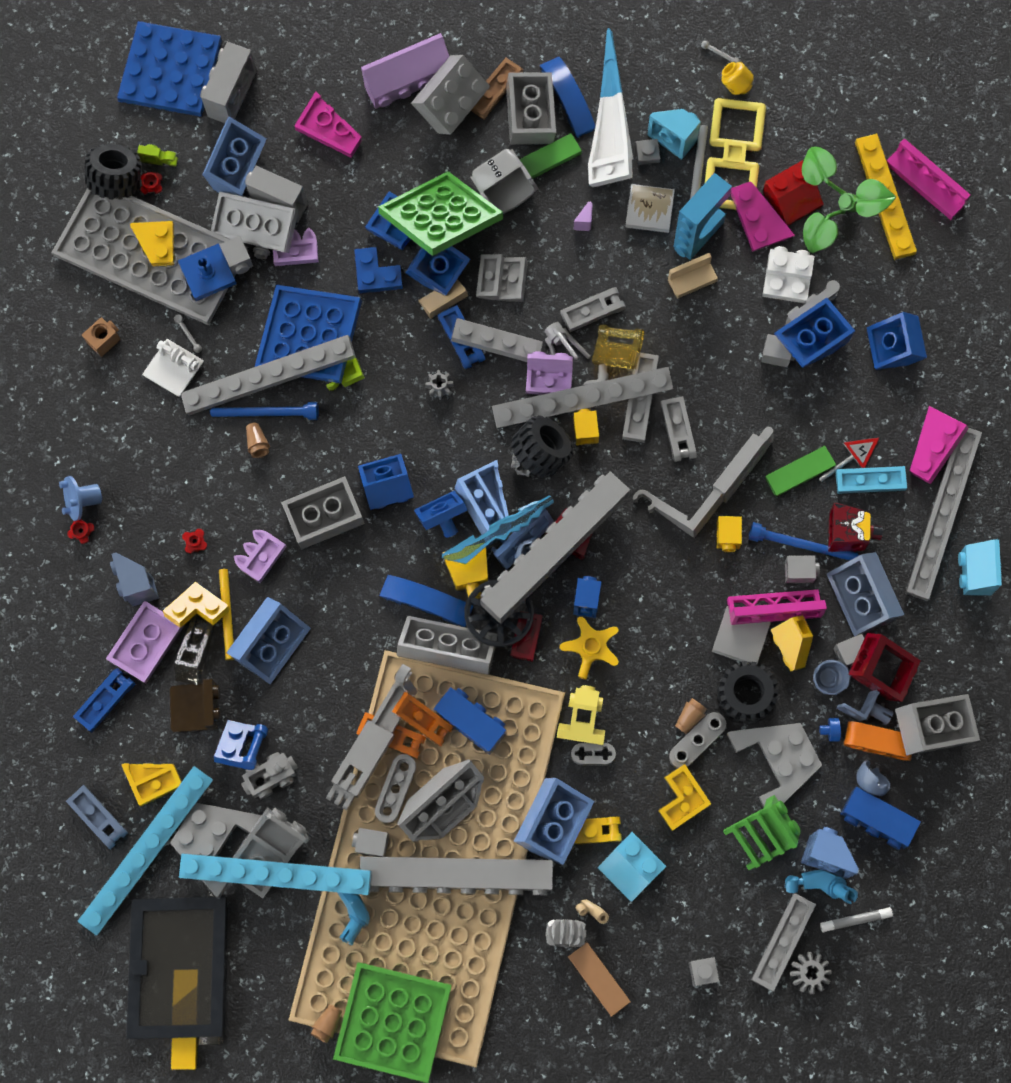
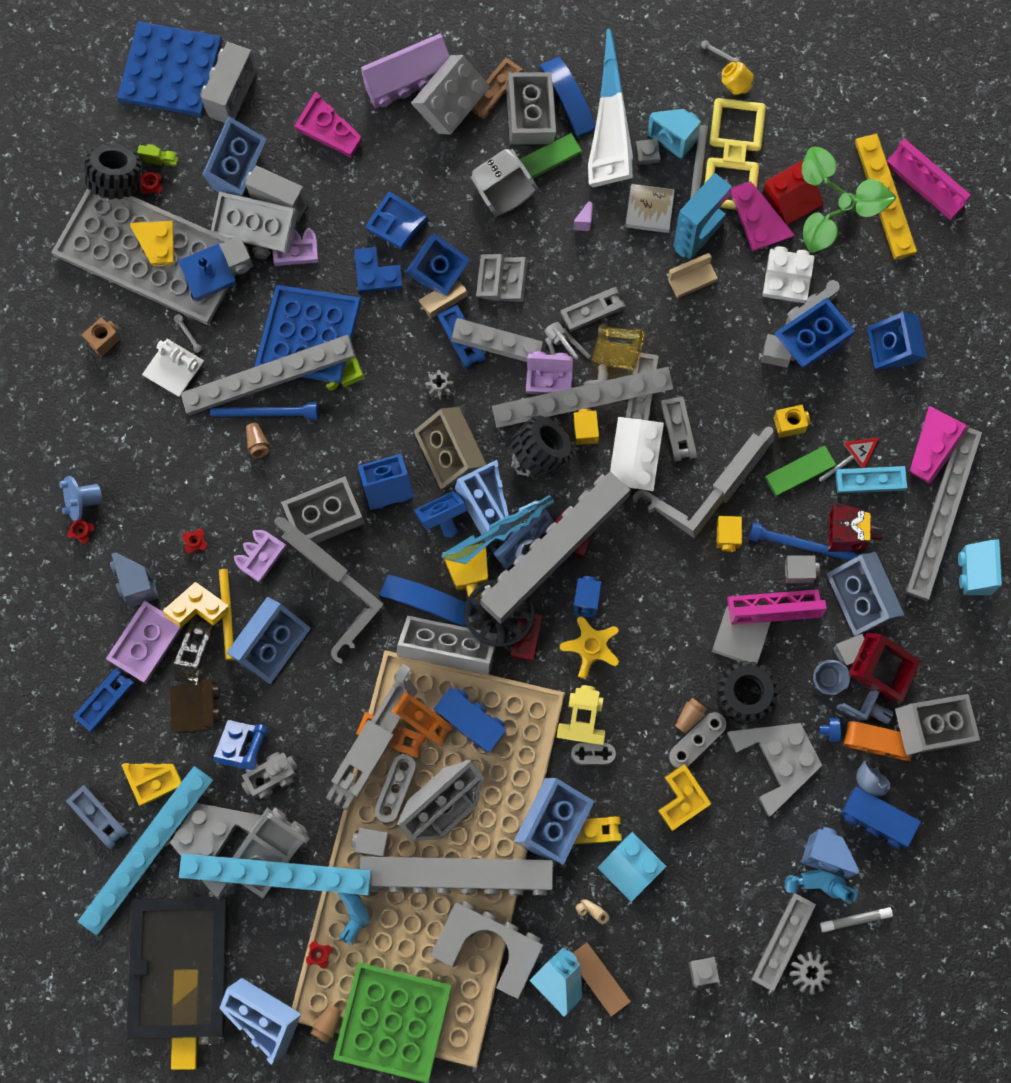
(261, 1017): none -> light blue wedge
(312, 955): none -> red plate
(337, 573): none -> light grey hinge
(440, 213): bright green plate -> none
(449, 446): none -> dark tan slope
(465, 922): none -> light grey arch
(560, 981): none -> medium azure slope
(566, 933): light grey gear -> none
(636, 452): none -> white slope
(777, 826): bright green plate -> none
(786, 429): none -> yellow brick
(794, 641): yellow slope -> none

